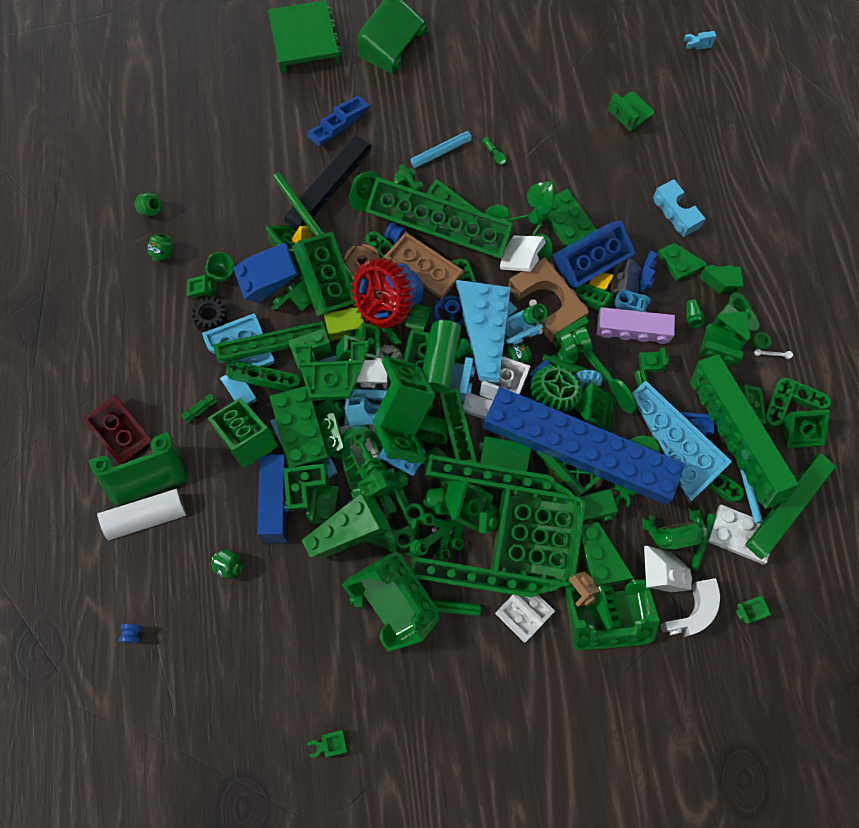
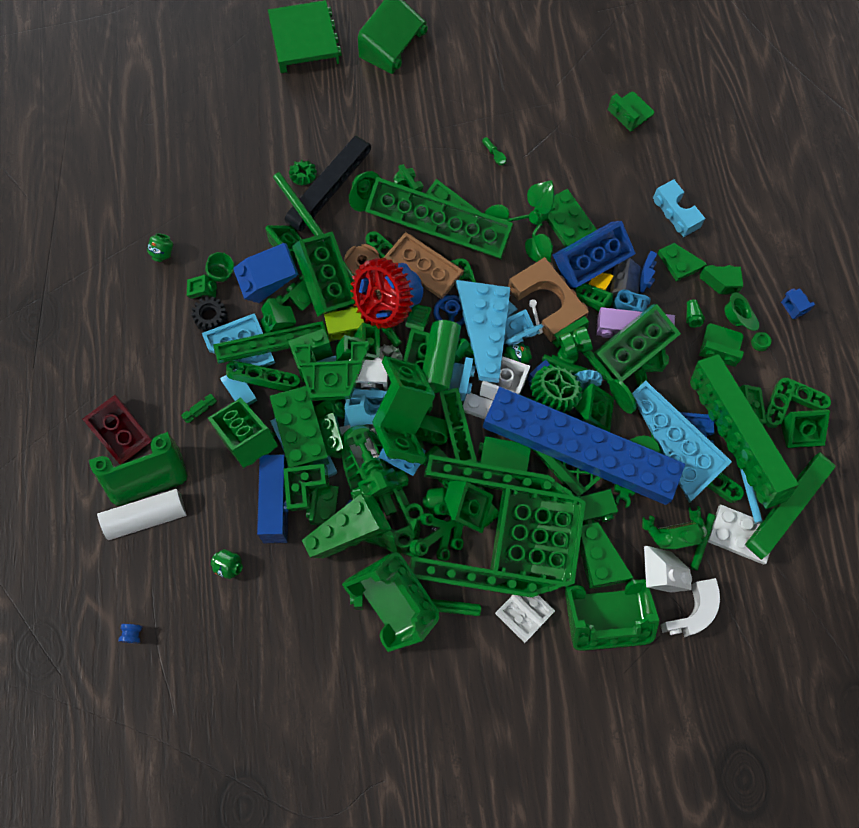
(148, 204): green head -> none
(276, 316): none -> green brick
(300, 178): none -> green gear
(302, 233): yellow slope -> none
(331, 744): green plate -> none
(338, 121): blue slope -> none
(394, 232): blue wheel -> none
(441, 149): medium azure axle -> none
(488, 521): green plate -> none
(522, 253): white slope -> none
(538, 311): green wheel -> none
(586, 587): medium nougat bracket -> none
(607, 607): green slope -> none
(637, 342): none -> green brick
(702, 41): medium azure plate -> none
(733, 325): green slope -> none
(753, 610): green bracket -> none
(788, 355): white hinge -> none
(796, 303): none -> blue brick

